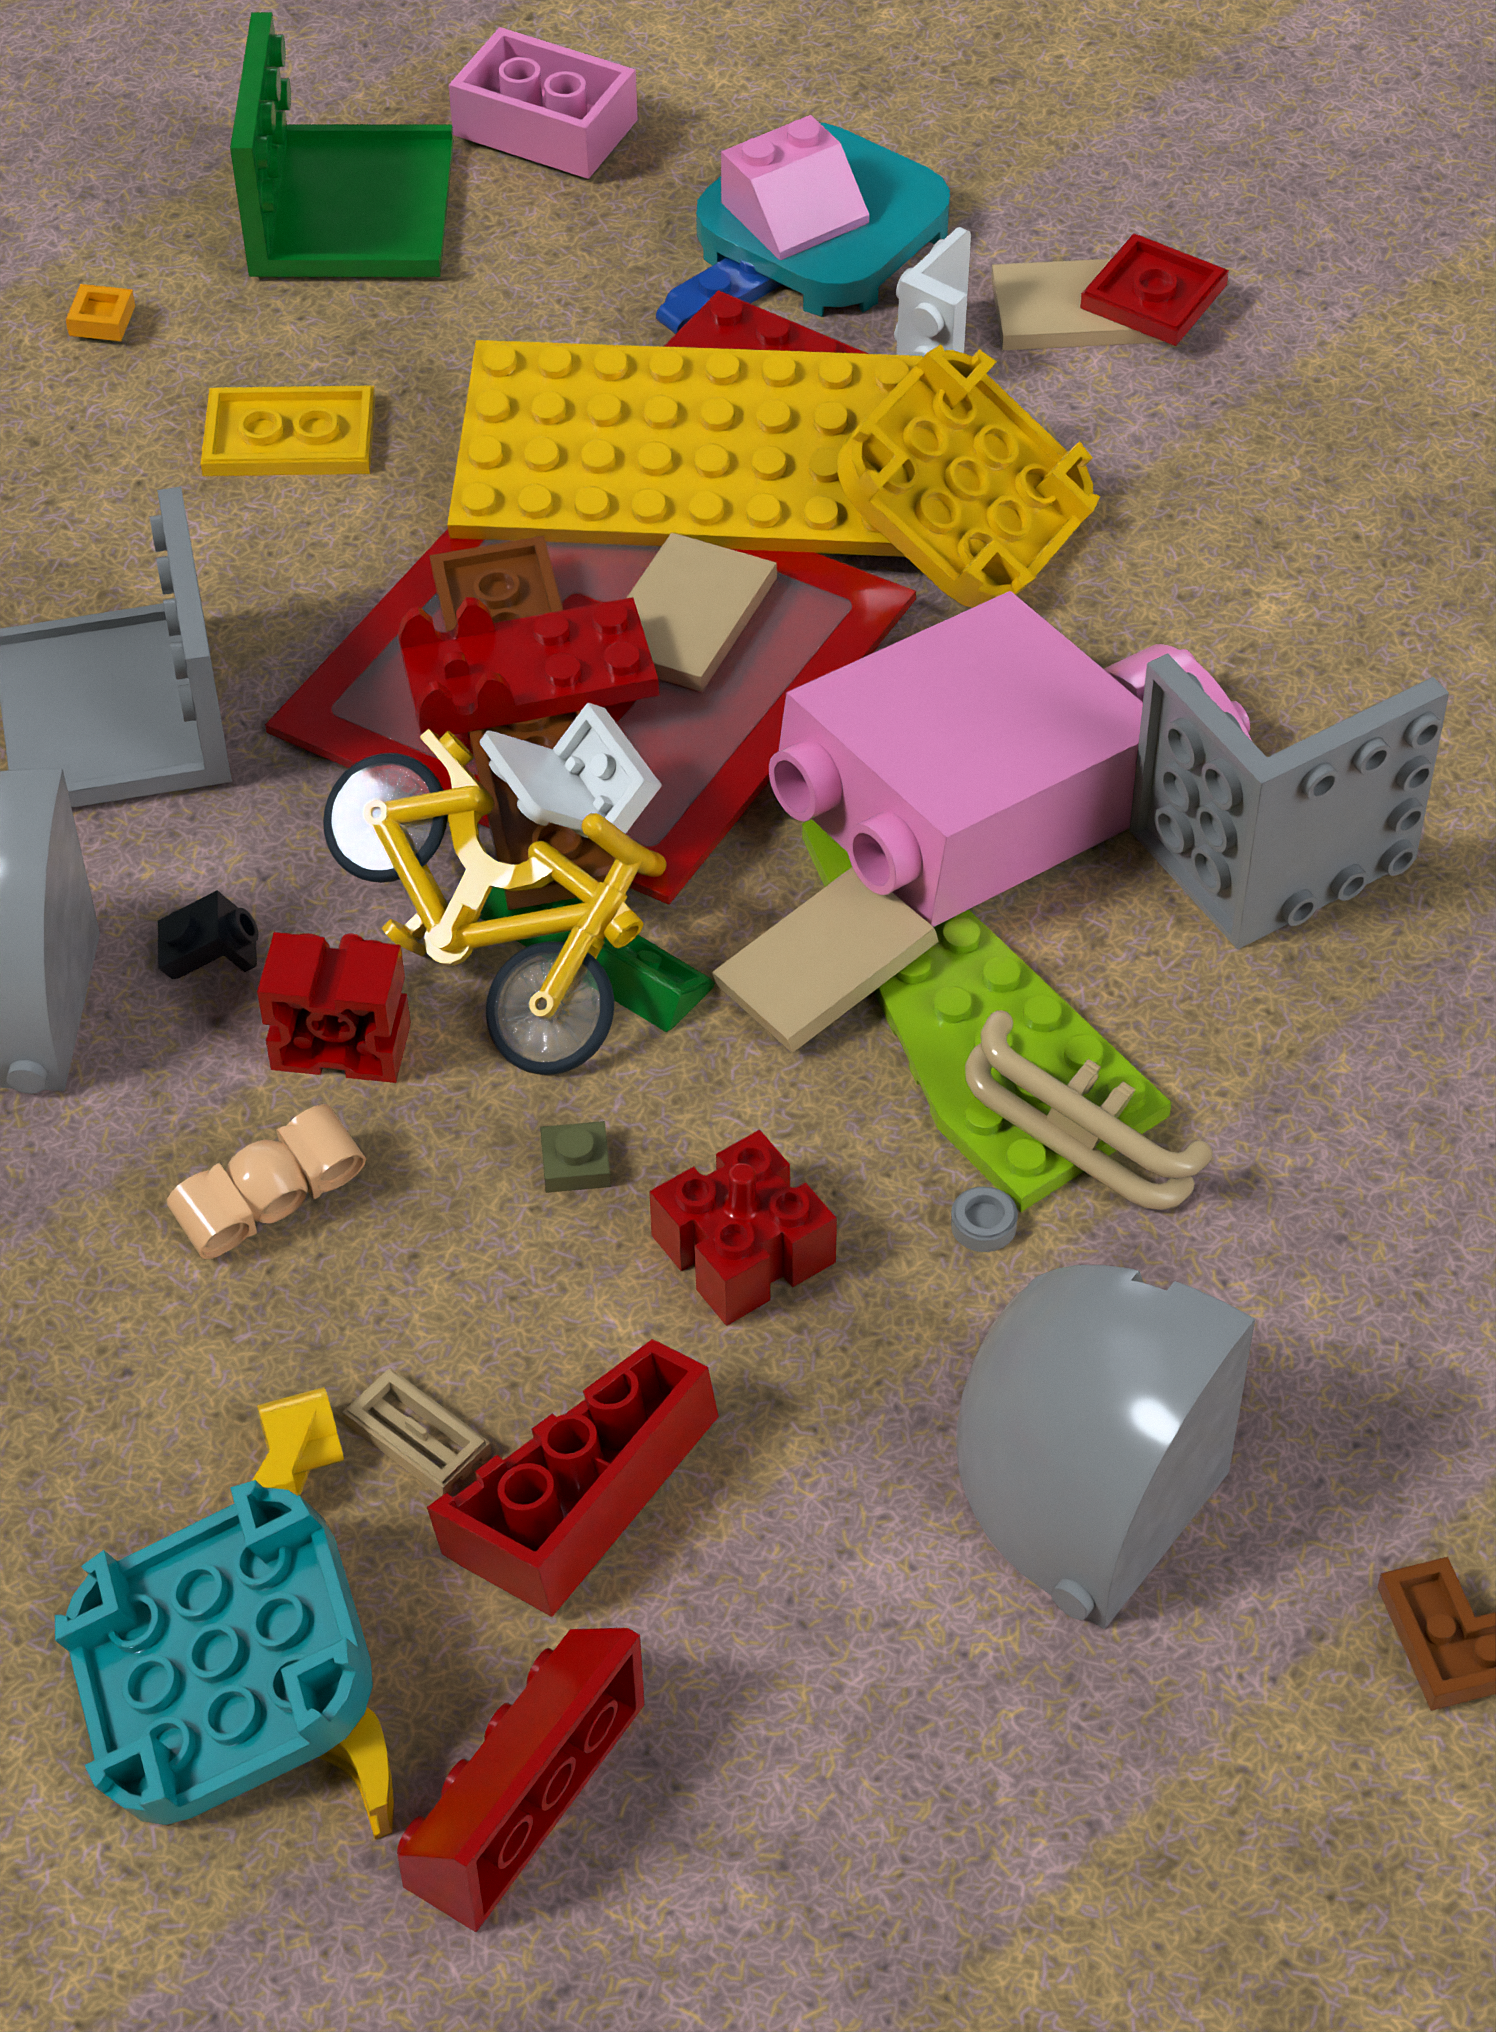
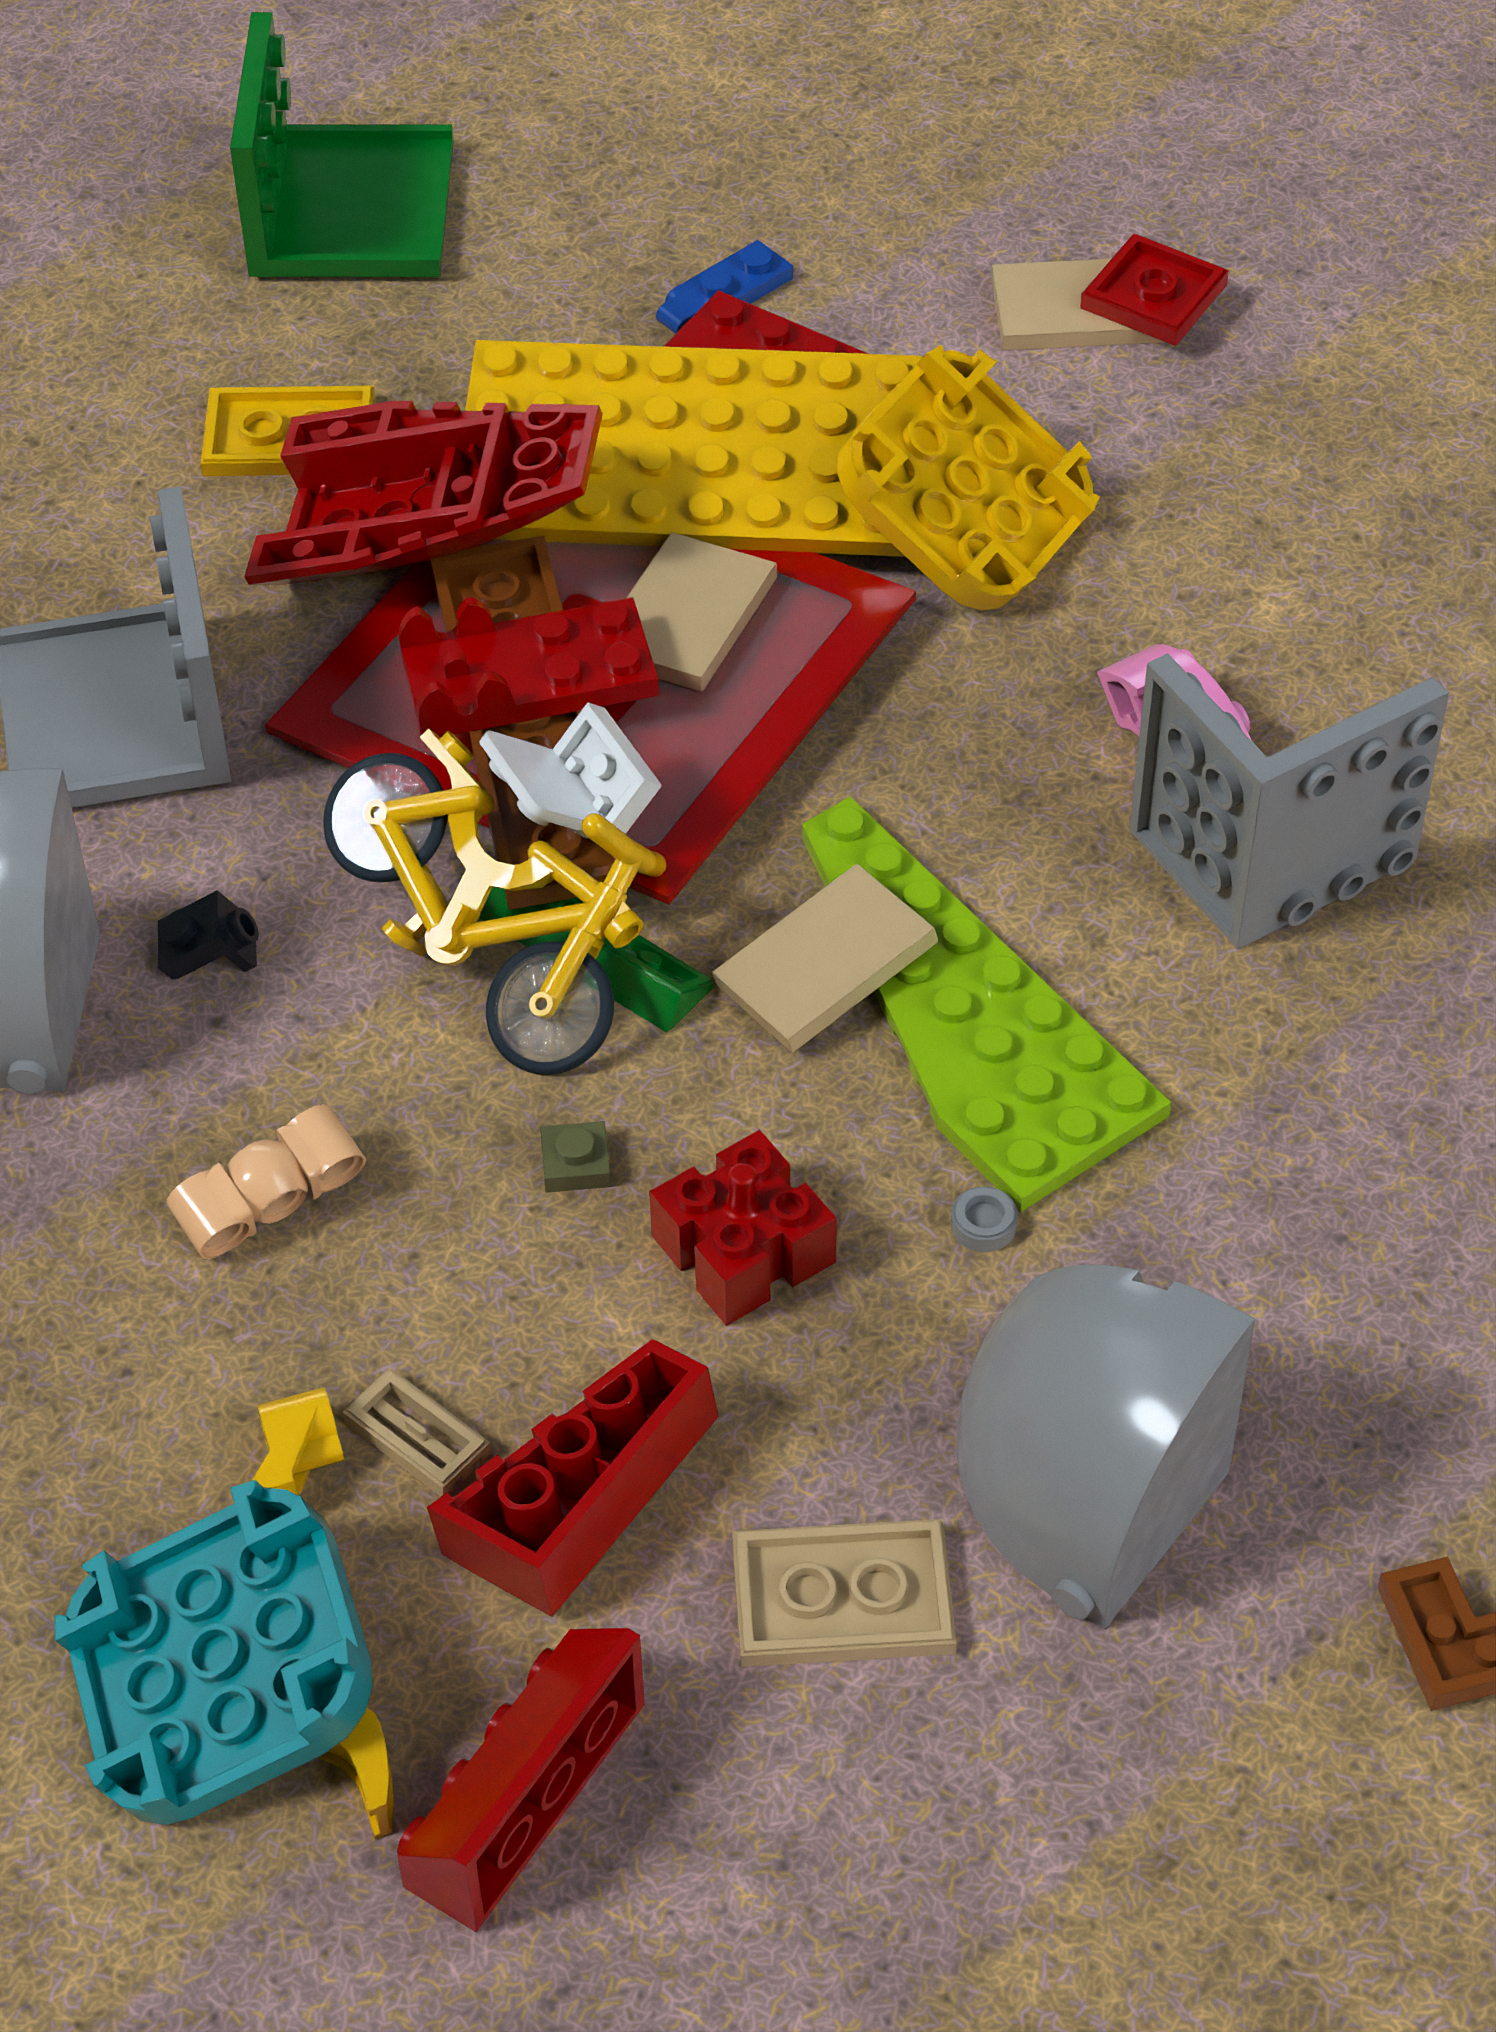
(100, 312): light orange plate -> none
(334, 1006): red brick -> none
(419, 484): none -> red wedge
(543, 102): bright pink brick -> none
(792, 187): bright pink slope -> none
(843, 1592): none -> tan tile
(905, 213): teal tile -> none
(935, 298): white bracket -> none
(962, 757): bright pink brick -> none
(1077, 1124): tan piece -> none

